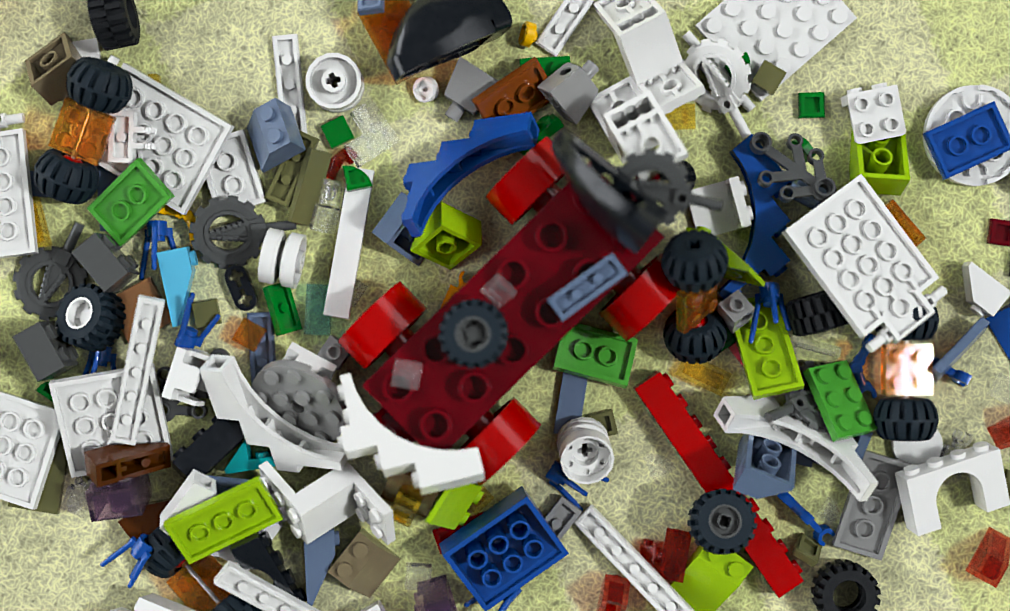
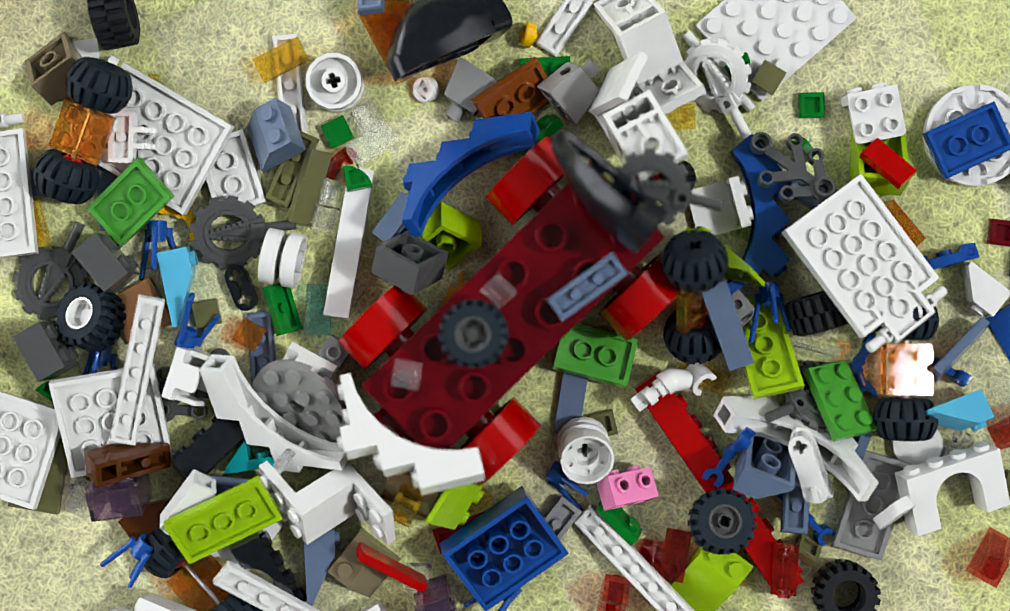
(281, 60): none -> clear yellow tile
(283, 460): none -> clear tile
(391, 567): none -> red tile
(409, 262): none -> dark grey brick
(618, 84): none -> white tile
(622, 523): none -> green plate
(627, 488): none -> bright pink brick
(670, 381): none -> white piece
(674, 228): none -> clear tile
(727, 326): none -> sand blue tile
(741, 443): none -> blue piece
(784, 570): none -> clear red hinge
(794, 511): none -> sand blue tile
(809, 466): none -> white piece
(888, 163): none -> red tile
(893, 512): none -> white beam
(947, 258): none -> blue hinge
(963, 412): none -> medium azure slope

